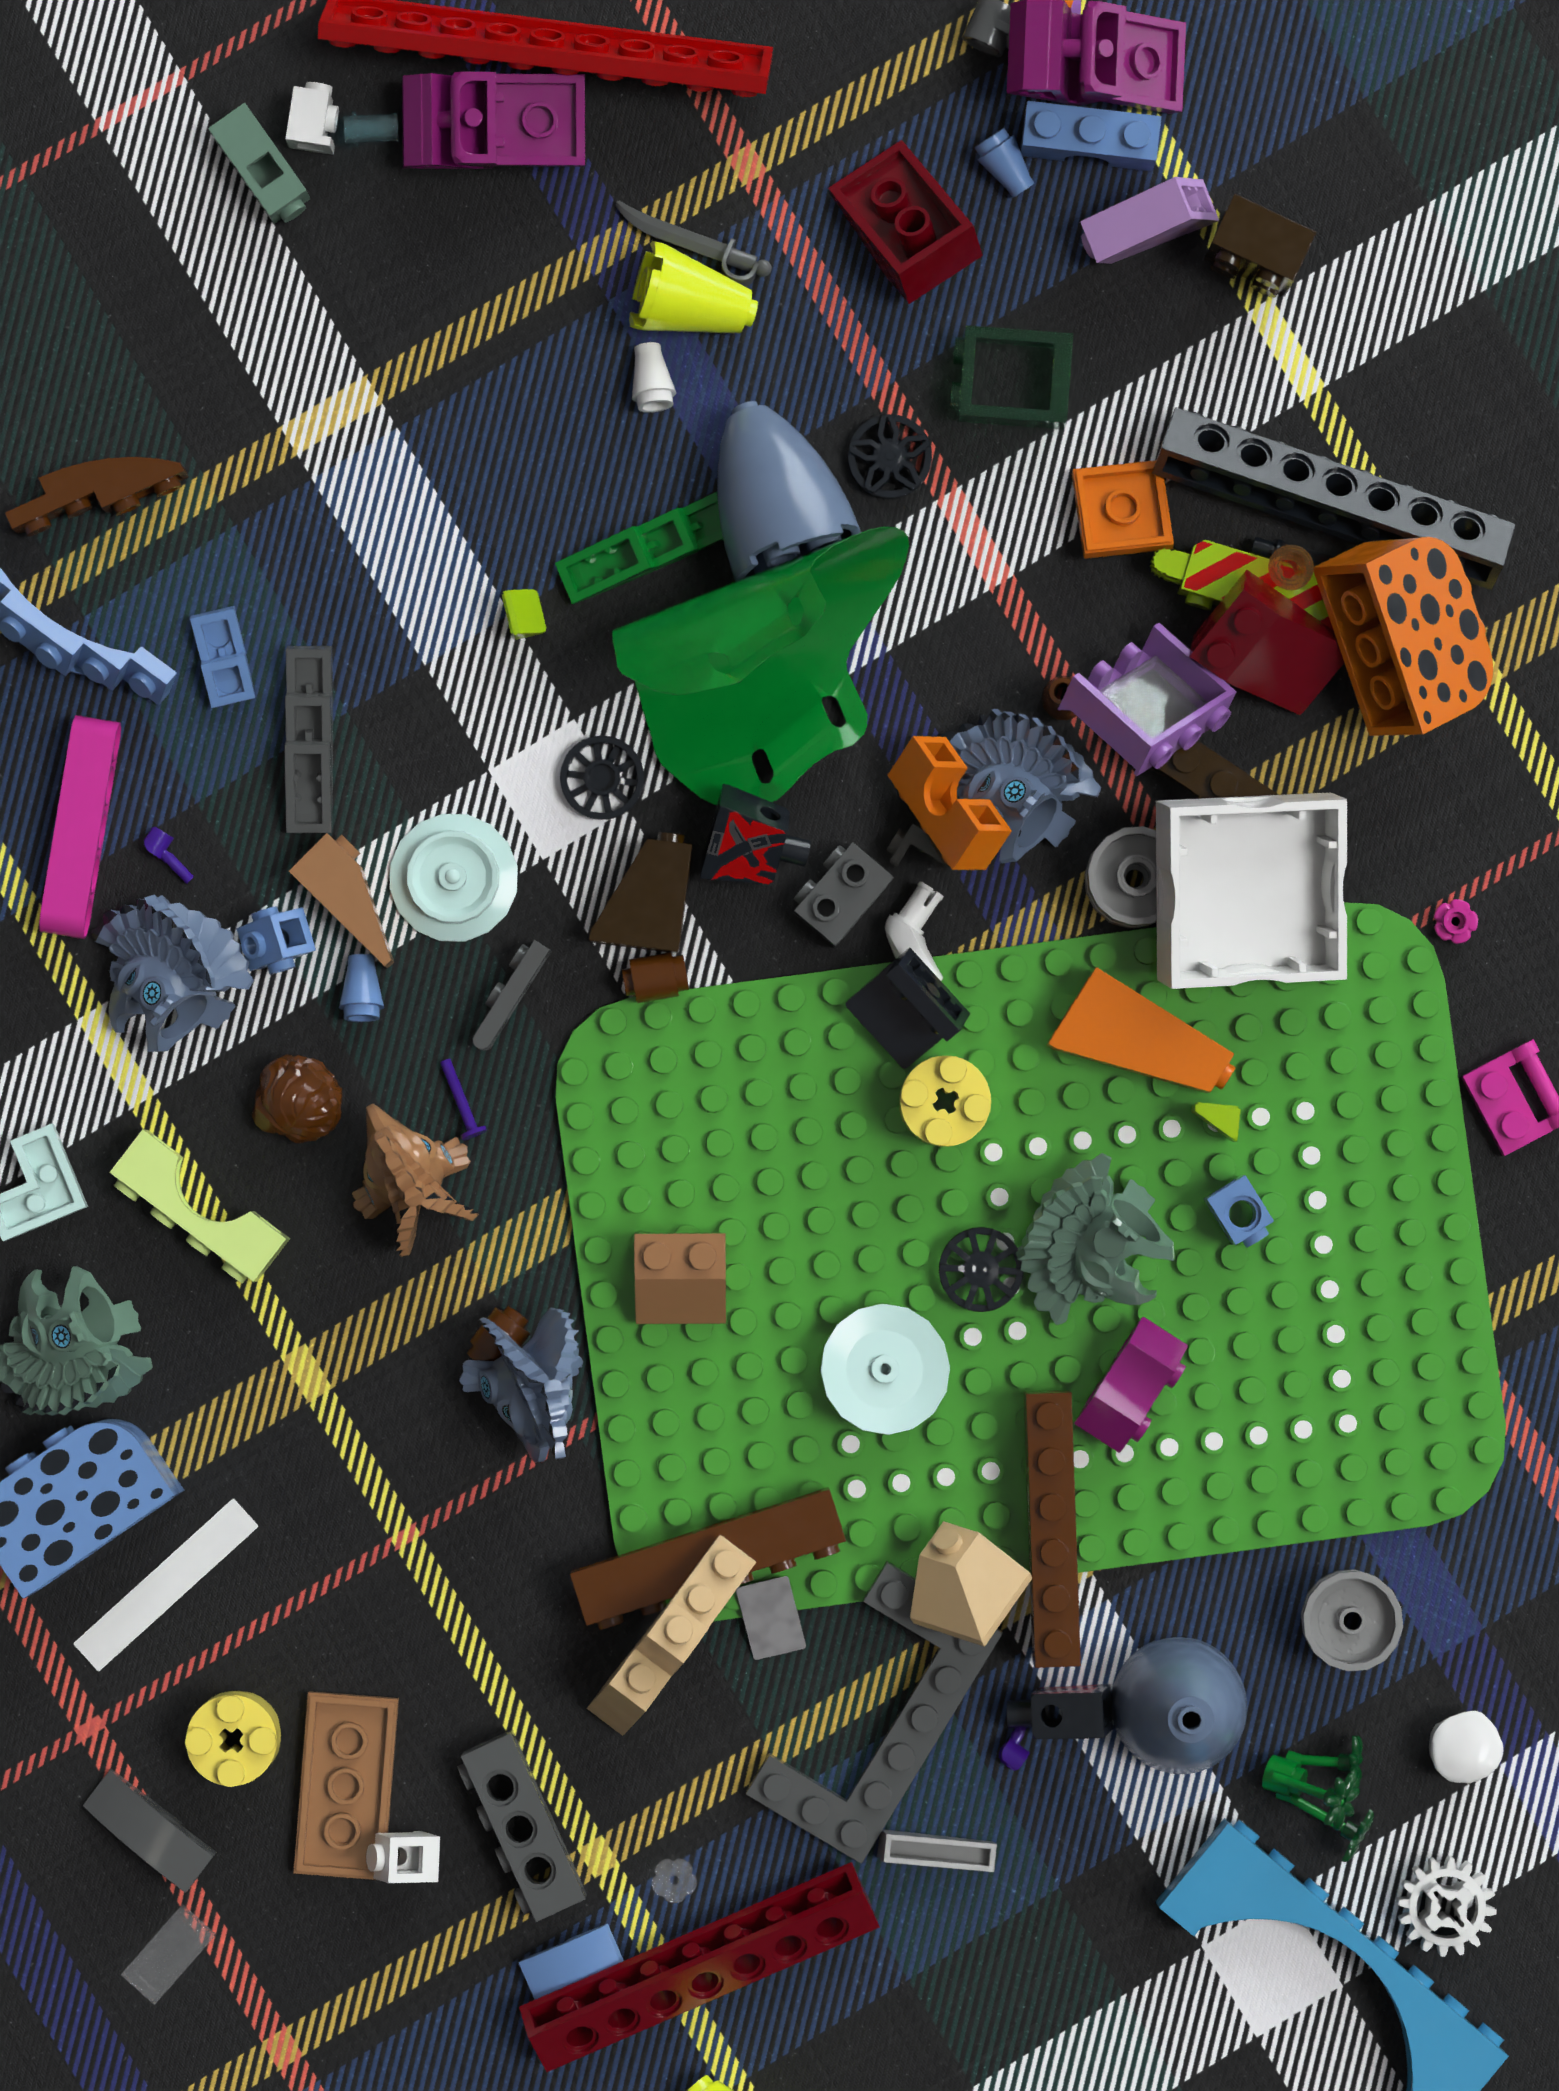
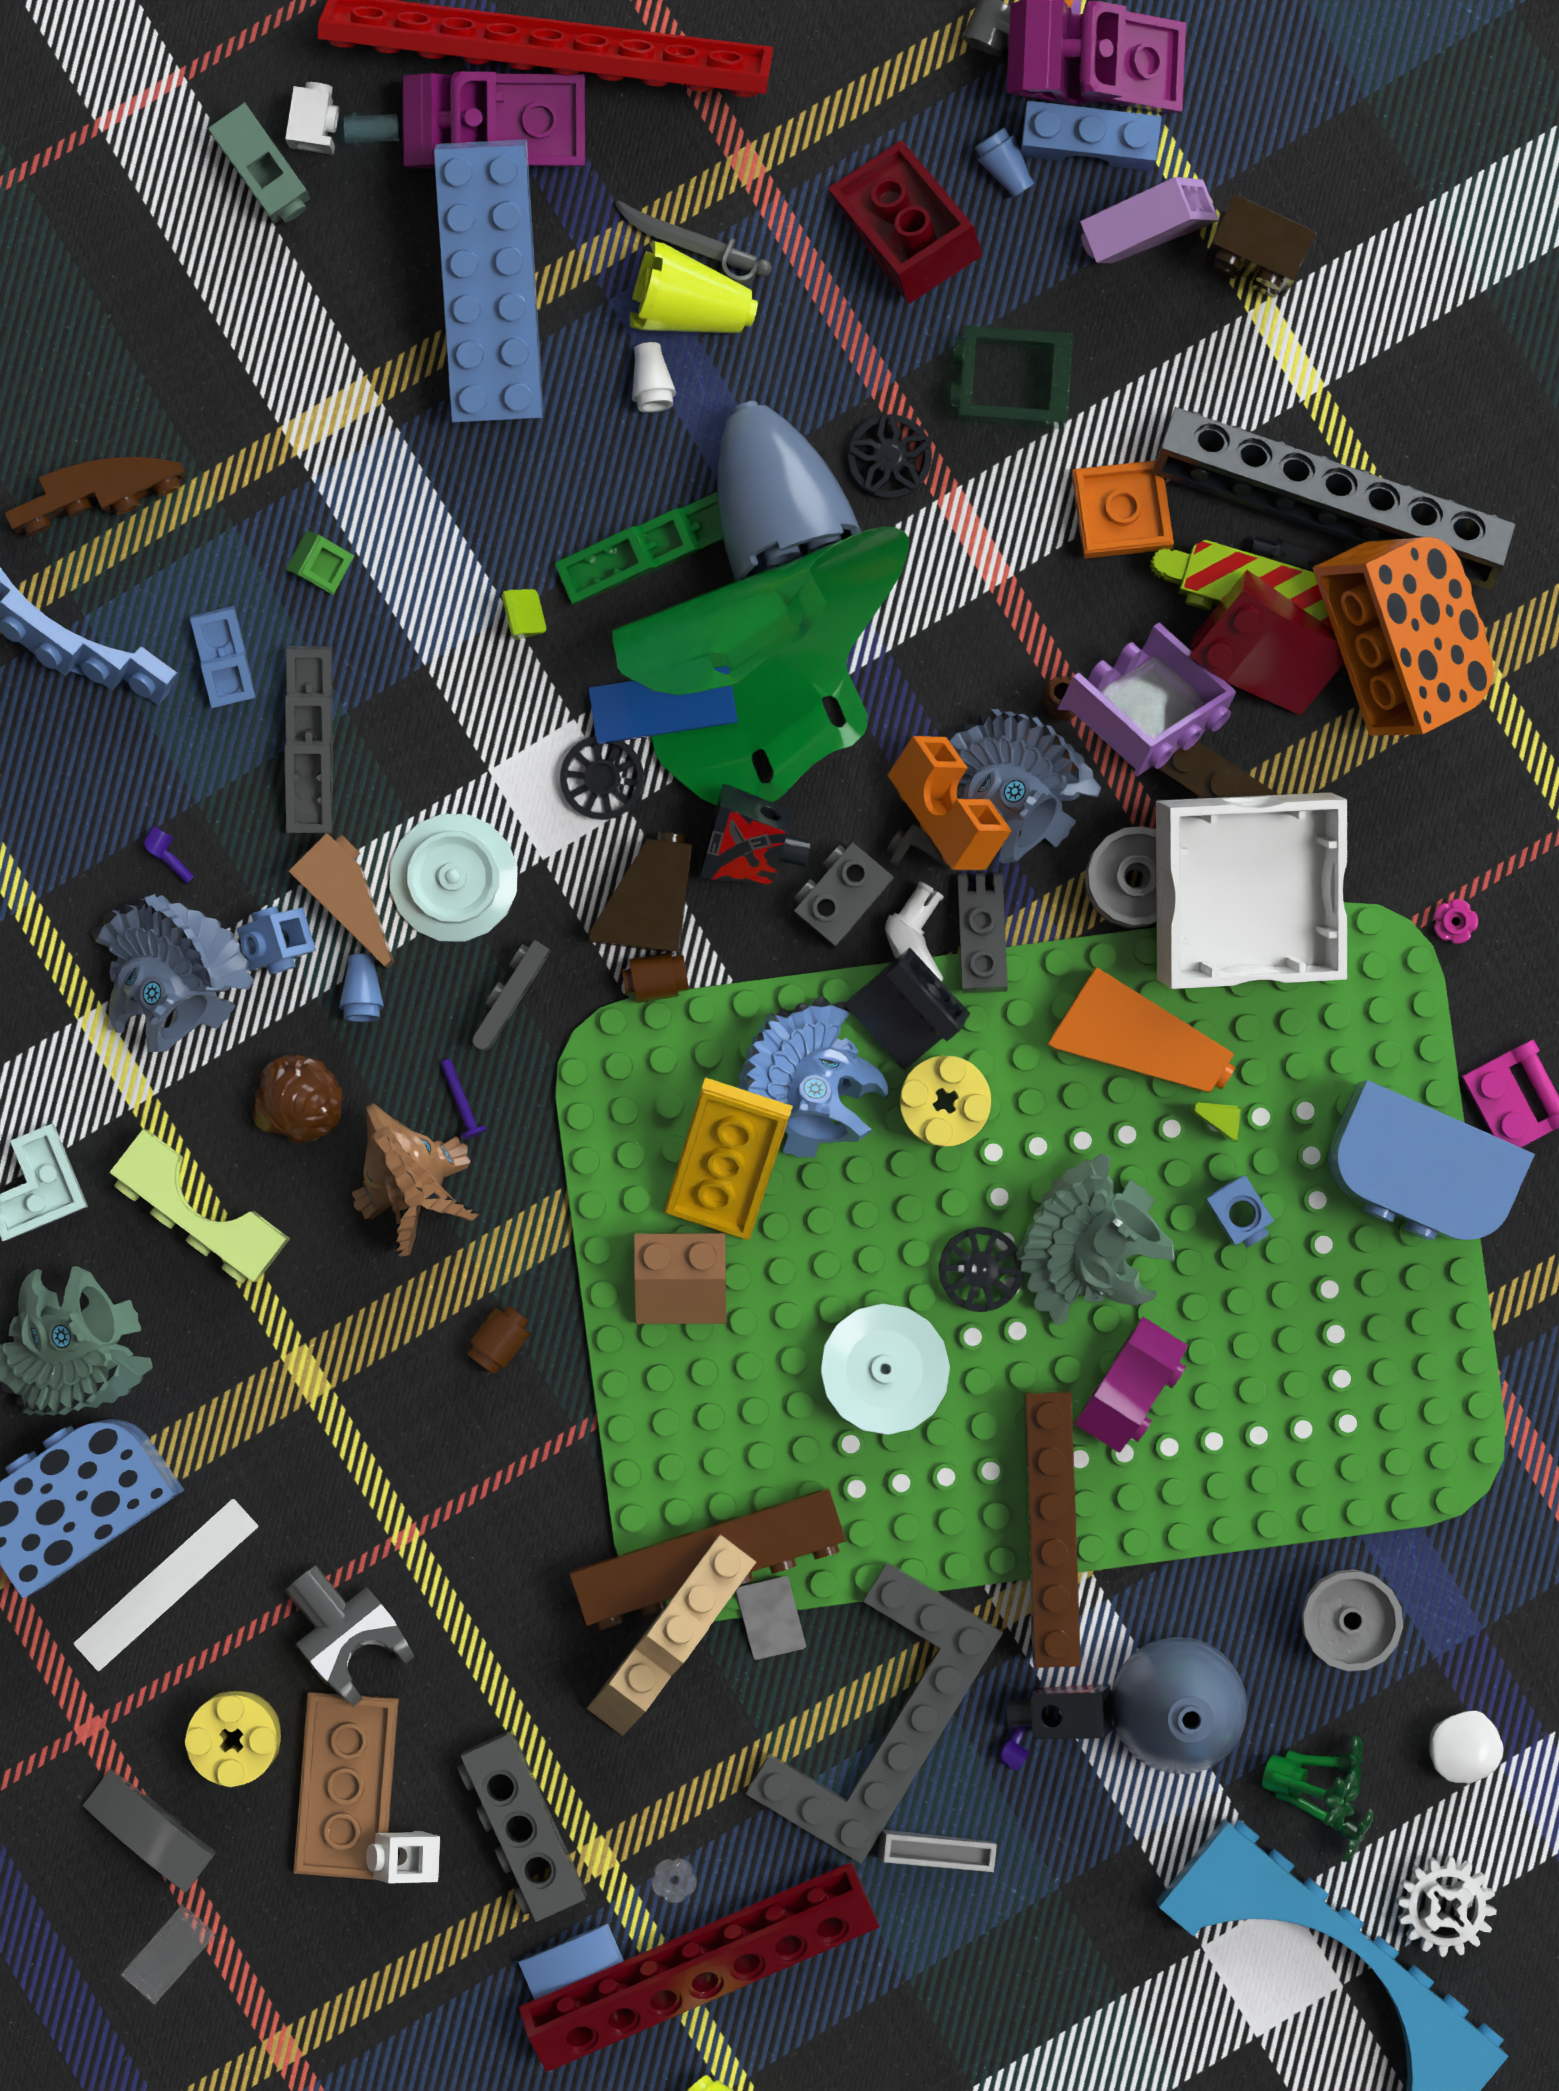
(80, 827): dark pink beam -> none
(320, 562): none -> bright green slope
(342, 1629): none -> dark grey connector
(489, 280): none -> medium blue brick
(531, 1383): sand blue piece -> none
(635, 711): none -> blue piece
(727, 1158): none -> yellow tile
(808, 1067): none -> medium blue piece
(965, 1585): tan slope -> none
(982, 935): none -> dark grey hinge
(1295, 557): clear orange cone -> none
(1424, 1166): none -> medium blue brick

